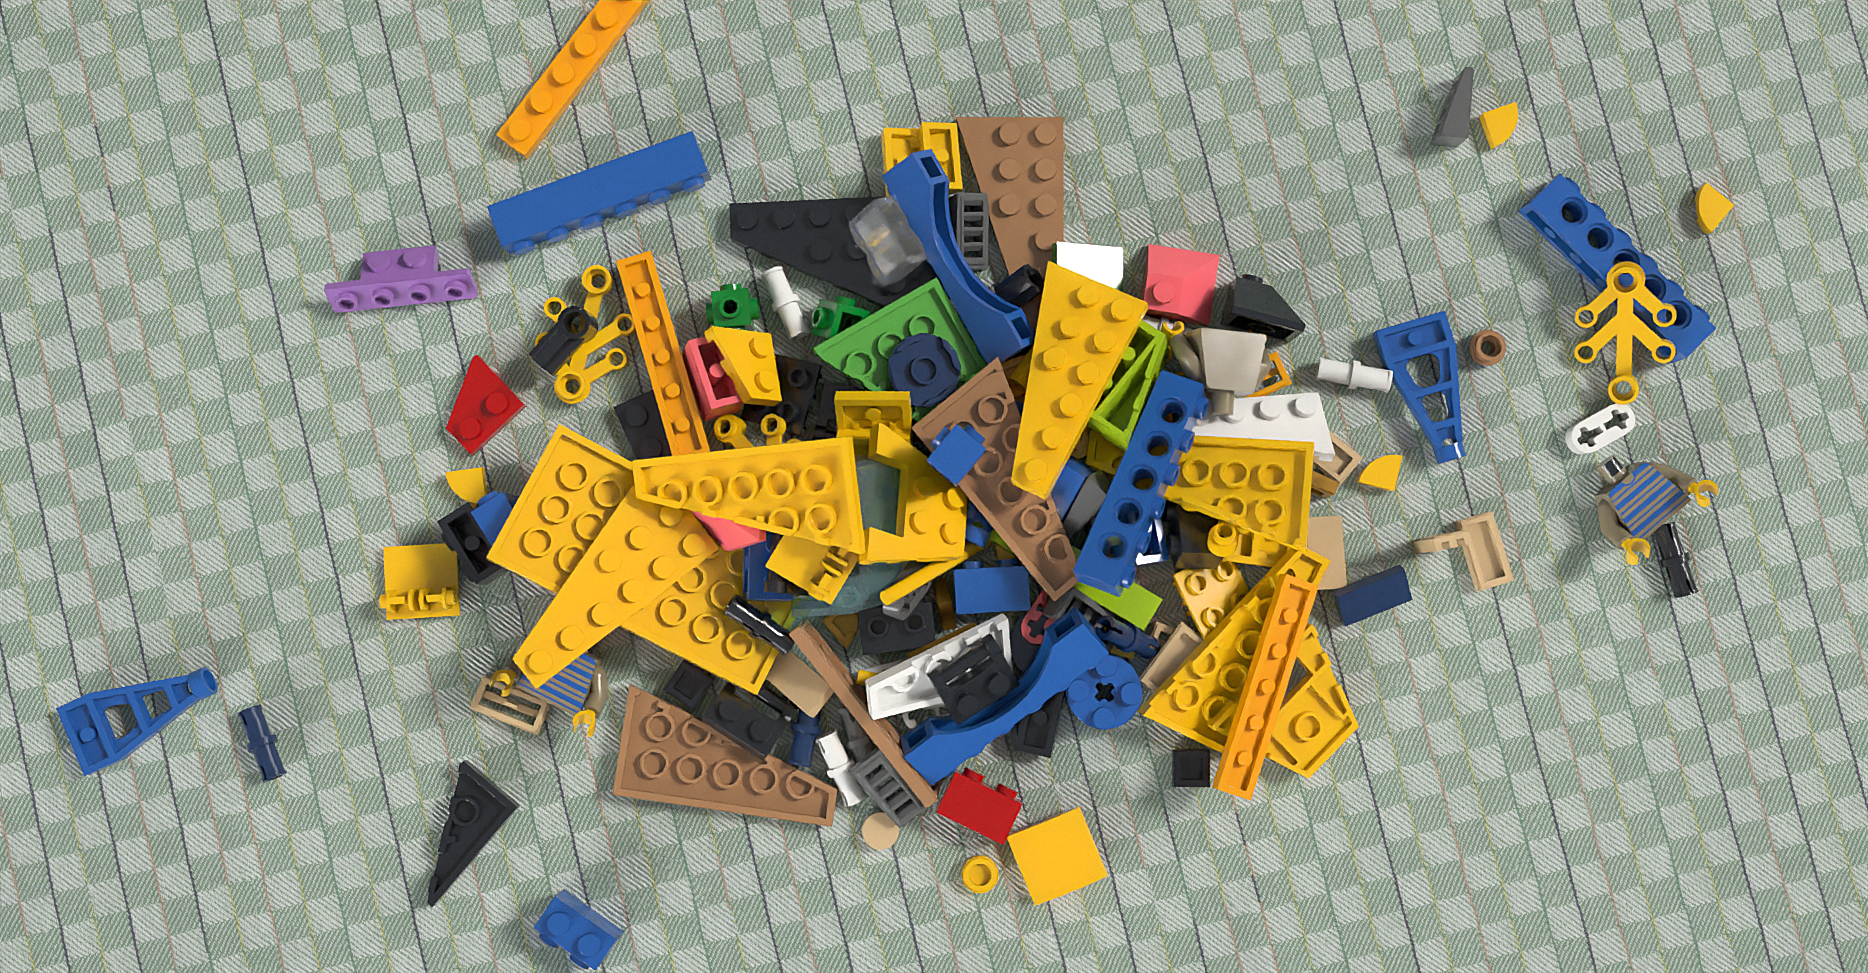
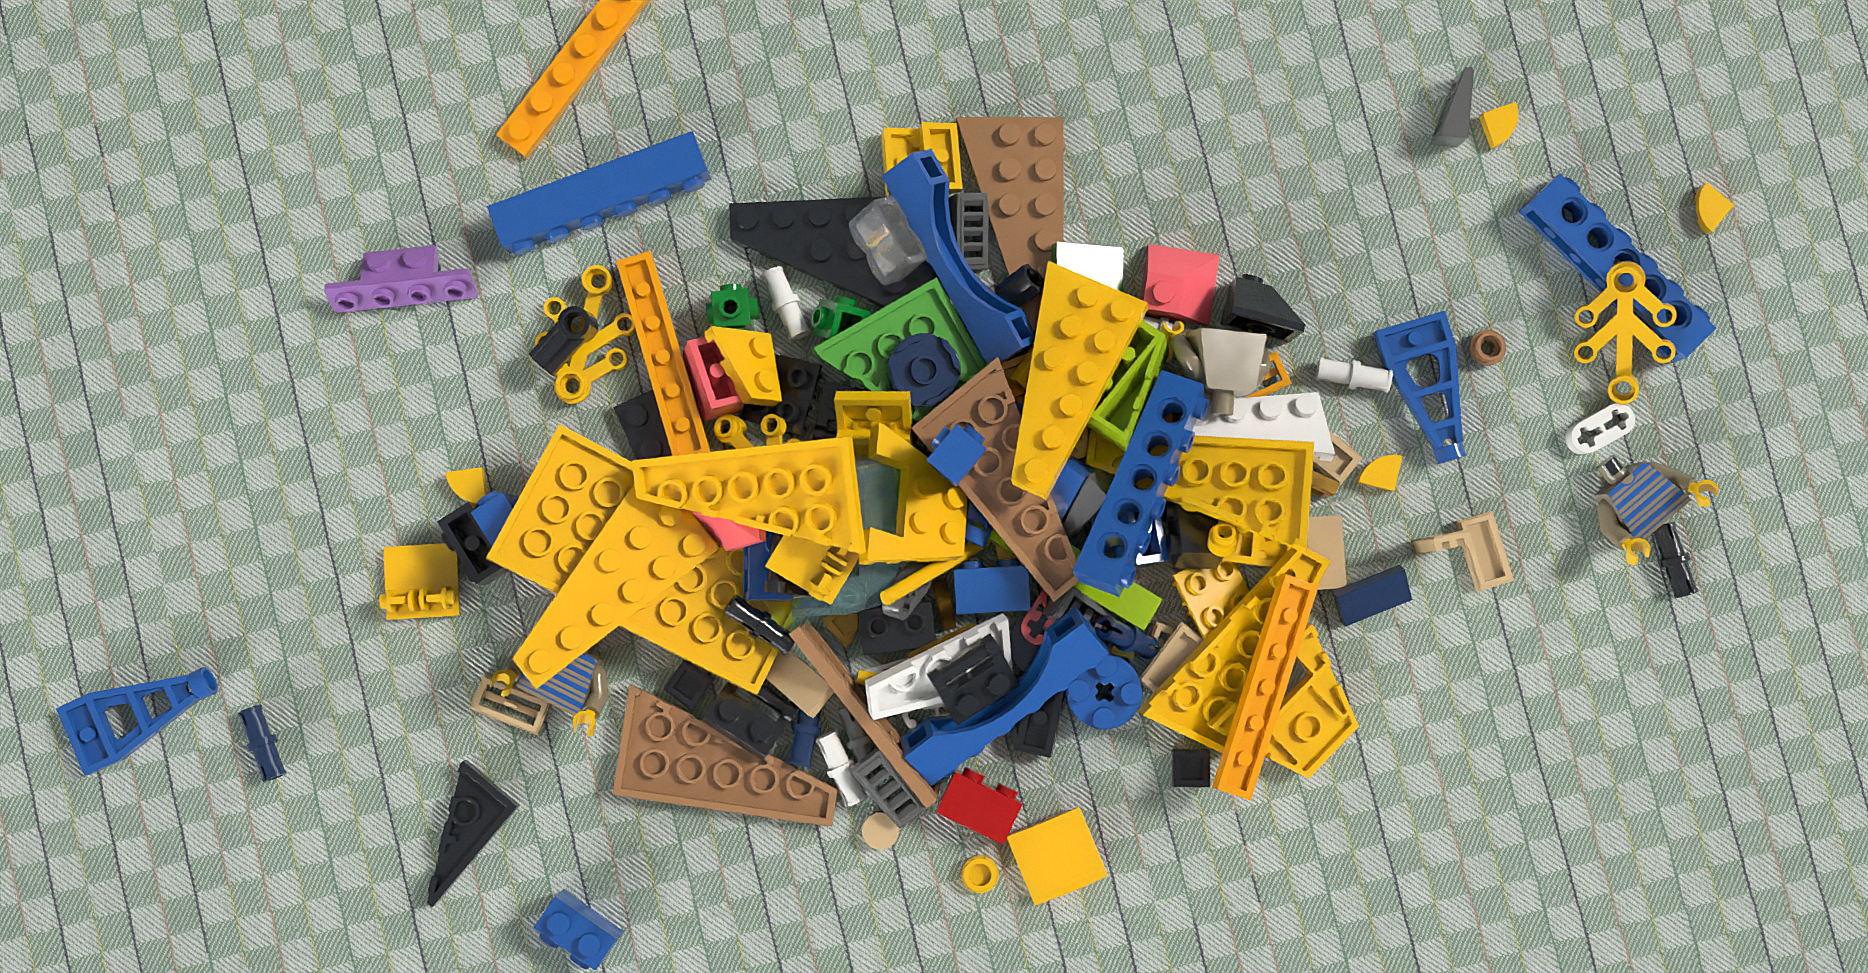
(482, 407): red wing -> none

